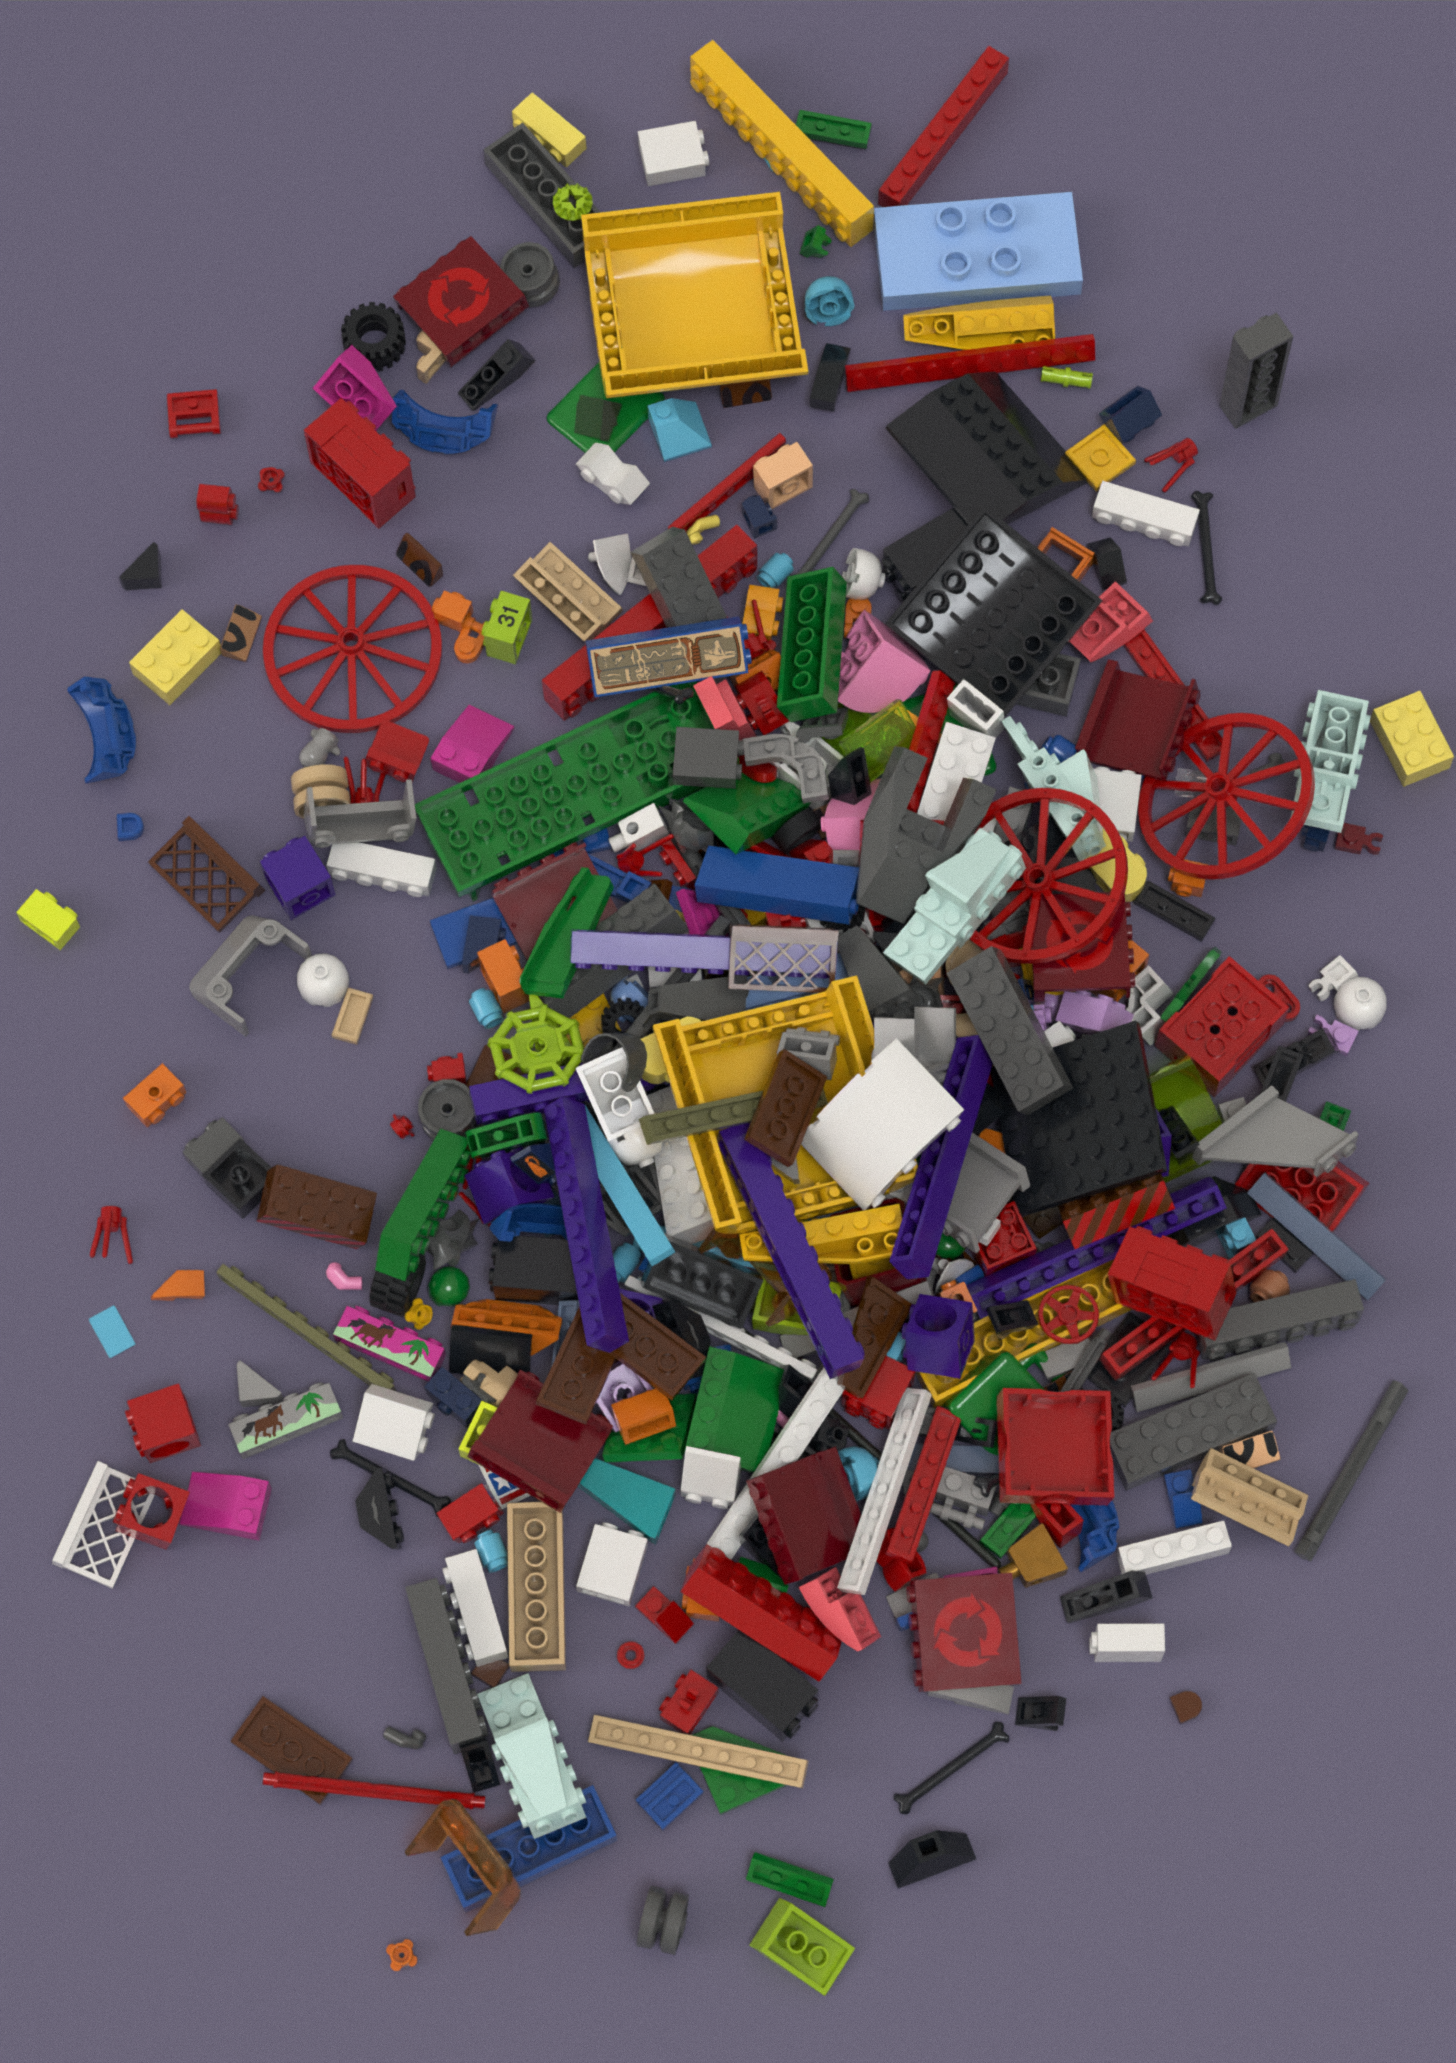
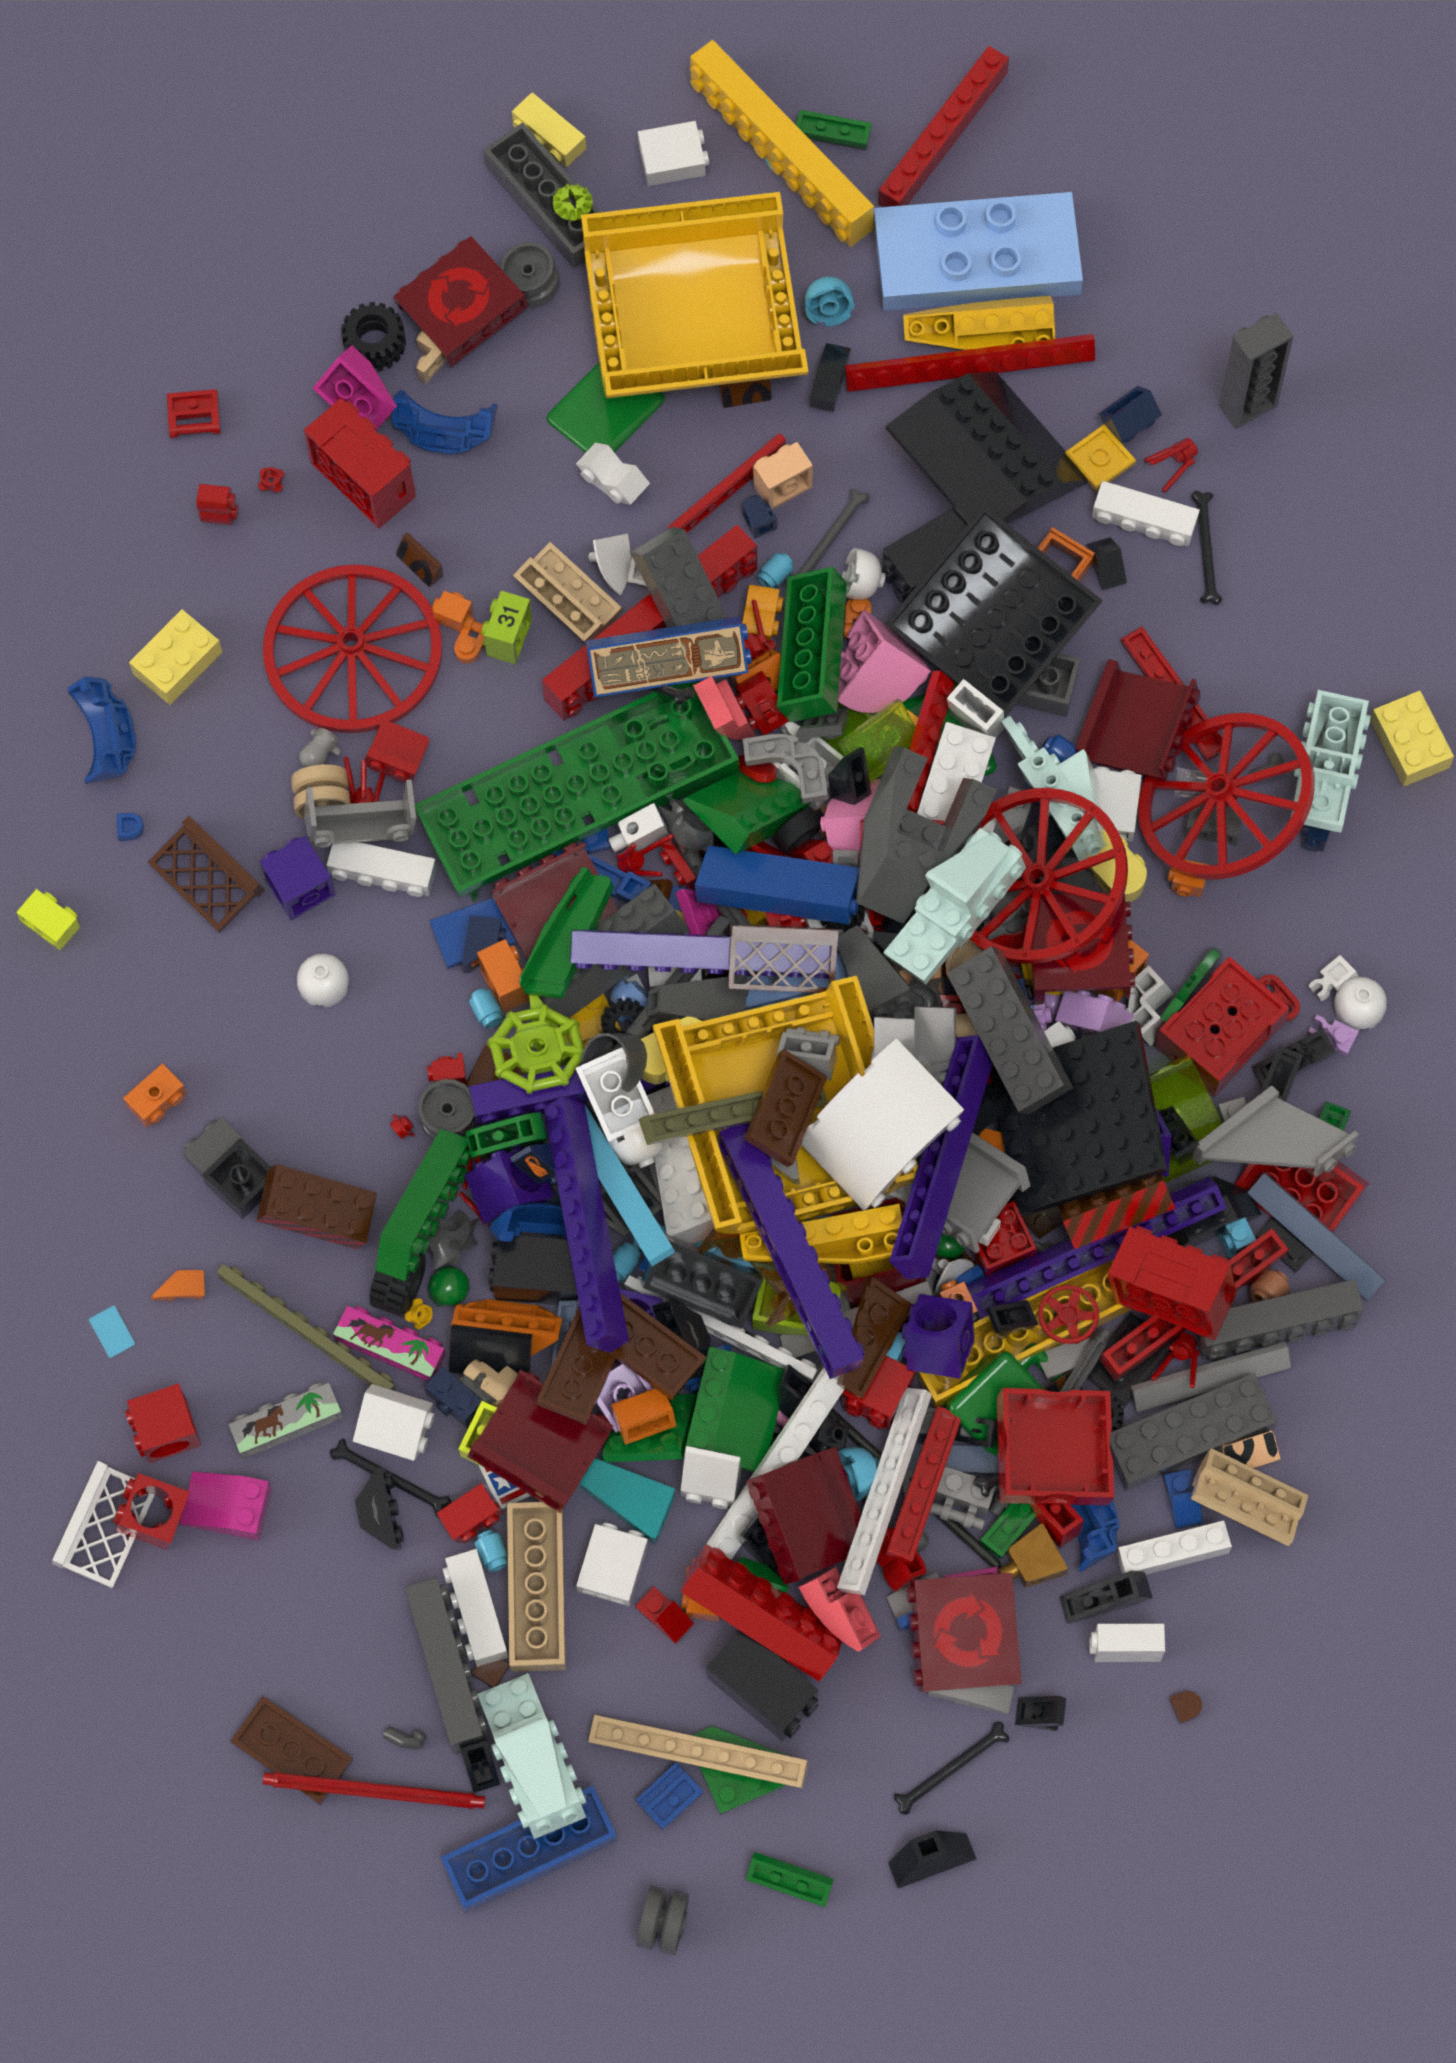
(110, 1221): red plant -> none
(144, 571): black slope -> none
(211, 983): light grey windscreen -> none
(240, 633): medium nougat slope -> none
(255, 1389): light grey slope -> none
(341, 1280): bright pink arm -> none
(352, 1016): tan tile -> none
(408, 1959): orange plate -> none
(454, 1821): clear orange windscreen -> none
(470, 745): dark pink slope -> none
(496, 374): black slope -> none
(596, 417): clear smoke piece -> none
(627, 1647): red plate -> none
(678, 428): medium azure slope -> none
(688, 1703): red brick -> none
(700, 525): light yellow arm -> none
(707, 757): dark grey brick -> none
(802, 1946): lime slope -> none
(813, 242): green tile -> none
(1066, 377): lime pin -> none
(1111, 624): coral slope -> none
(1174, 911): black tile -> none
(1353, 839): dark red plate -> none
(1378, 1424): dark grey piece -> none

